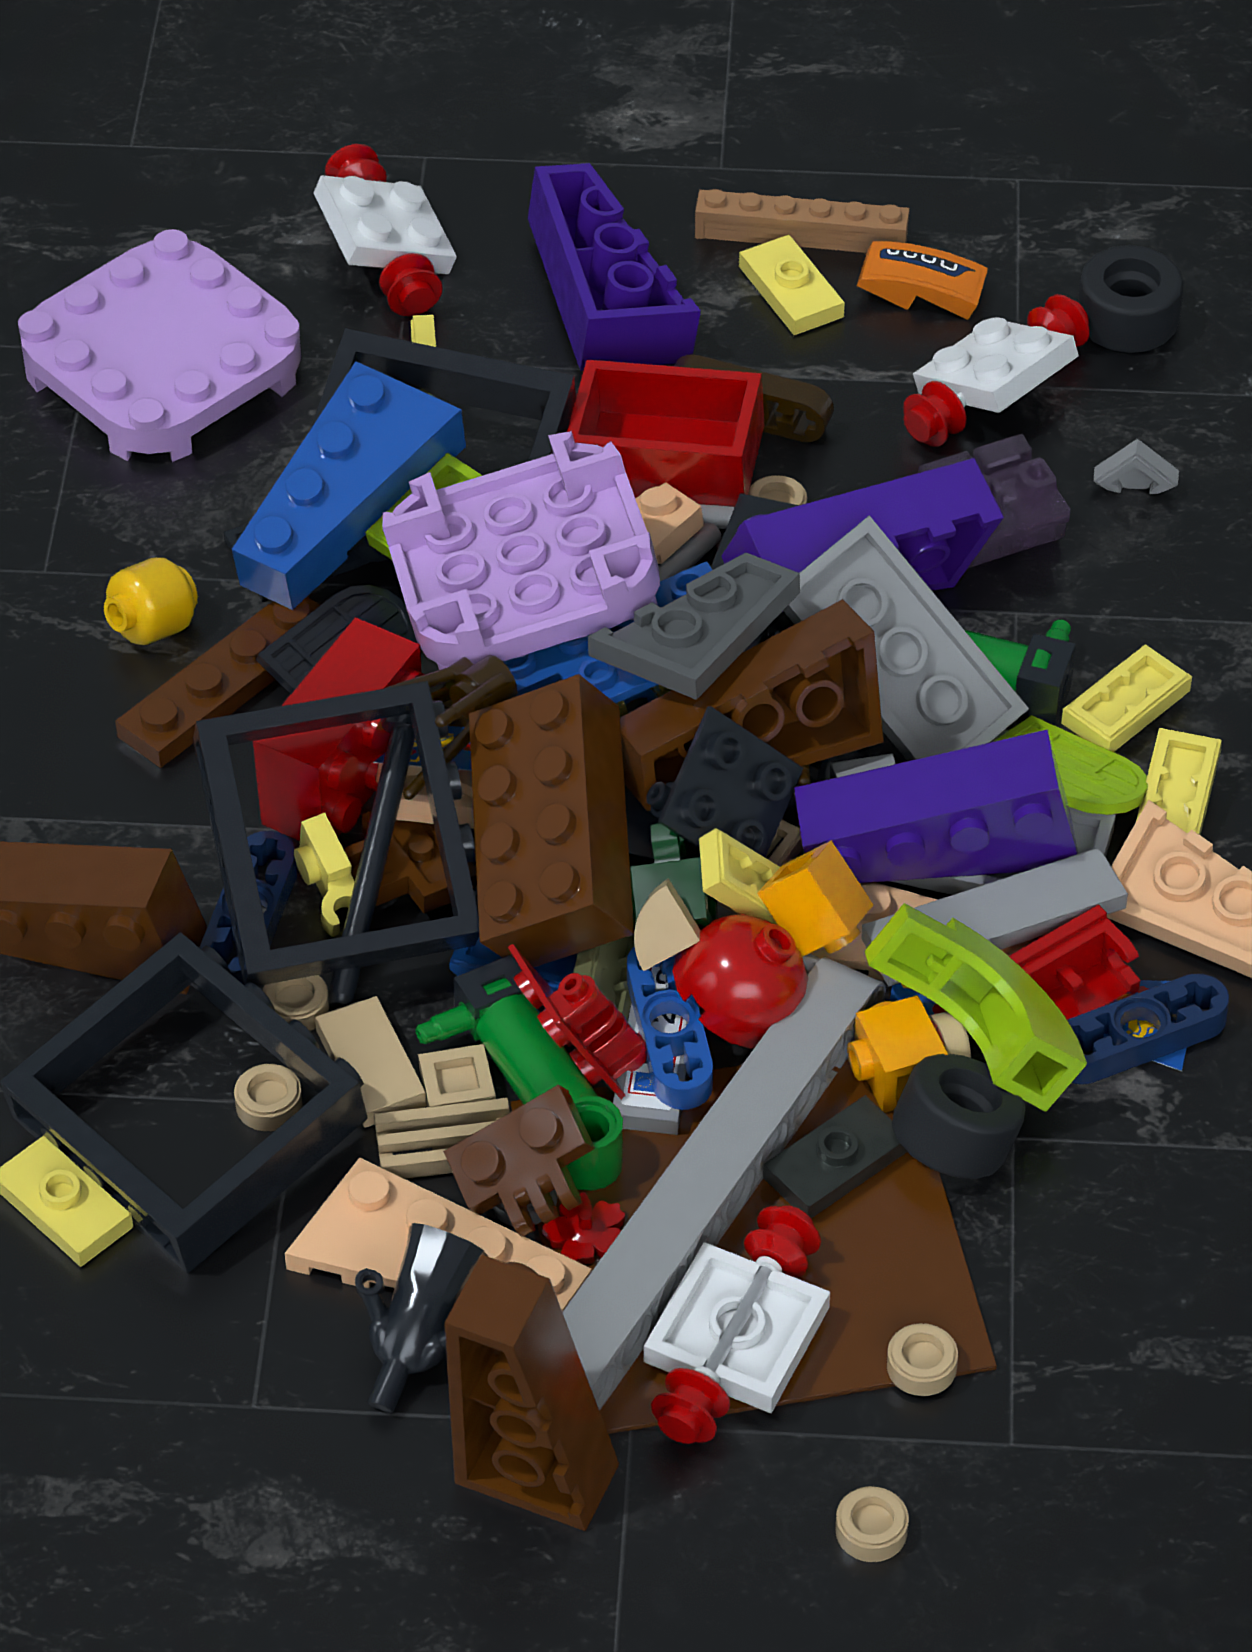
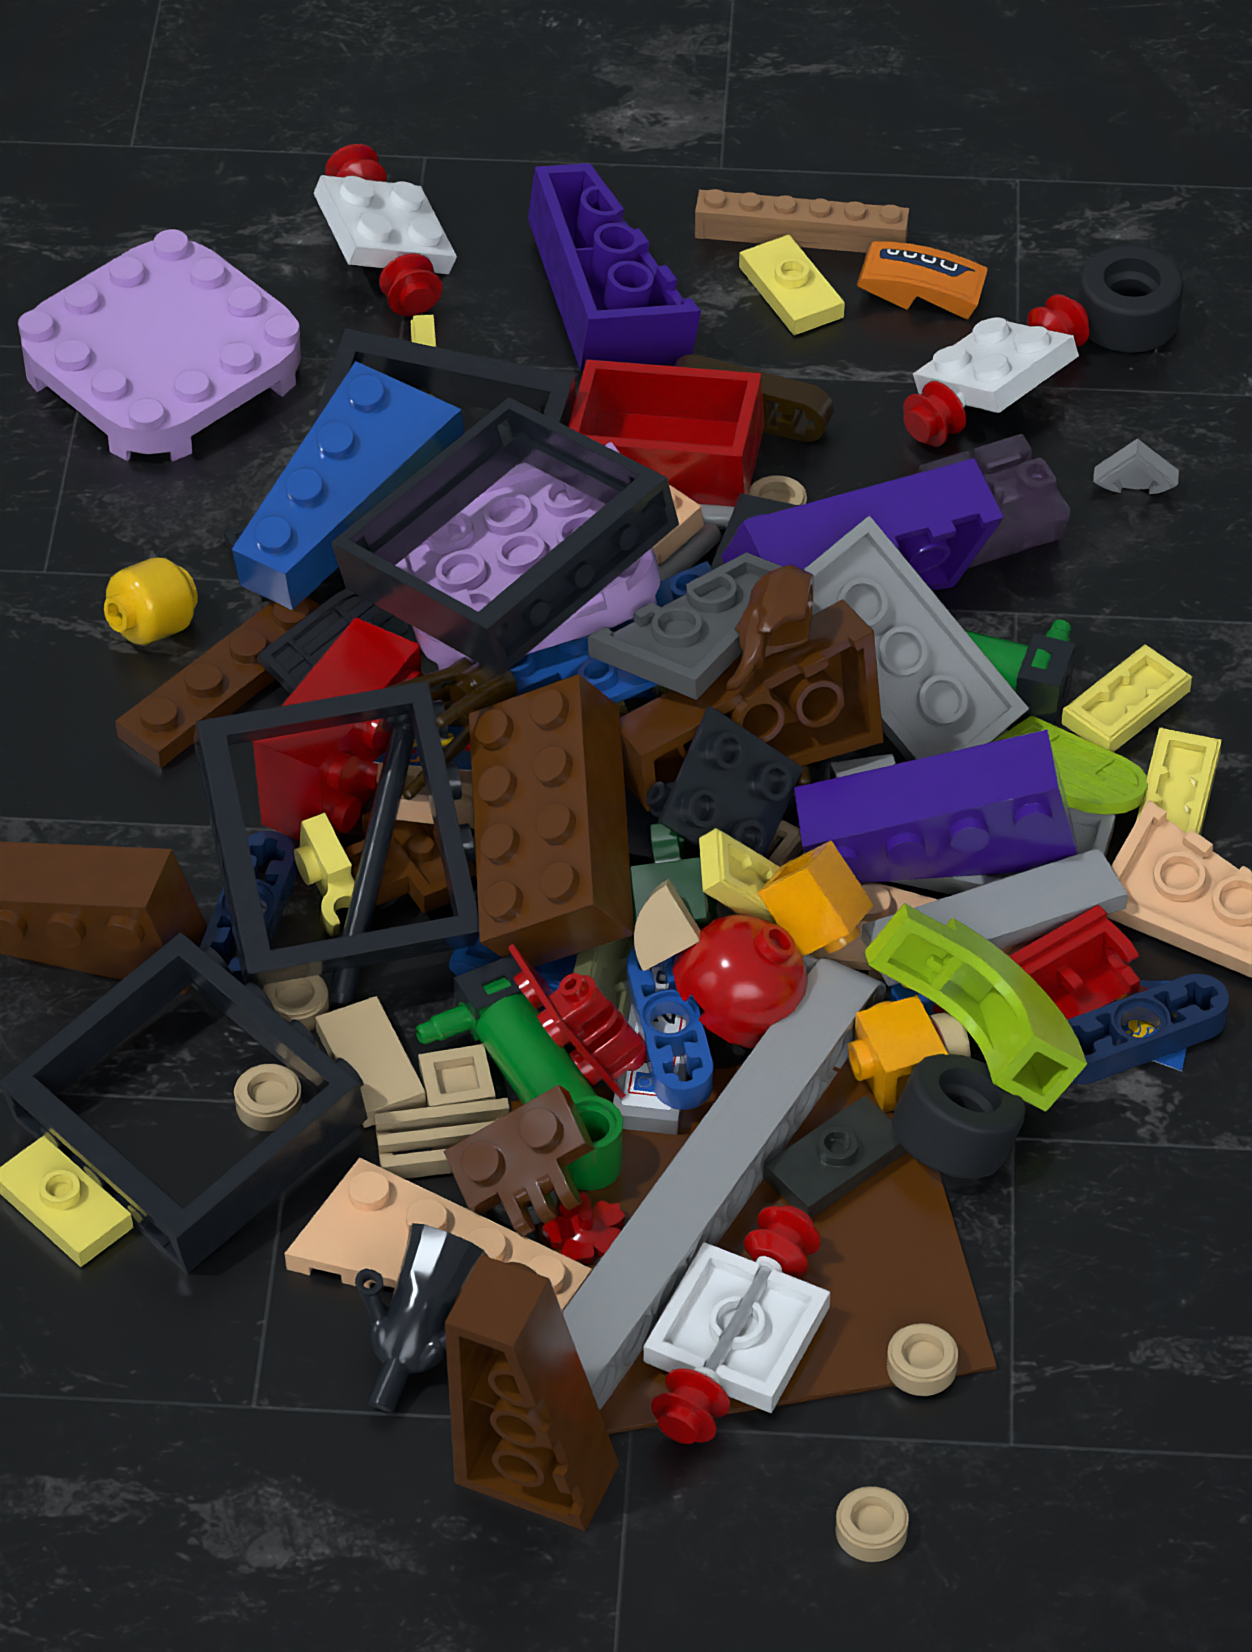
(499, 635): none -> black window
(774, 619): none -> reddish brown piece

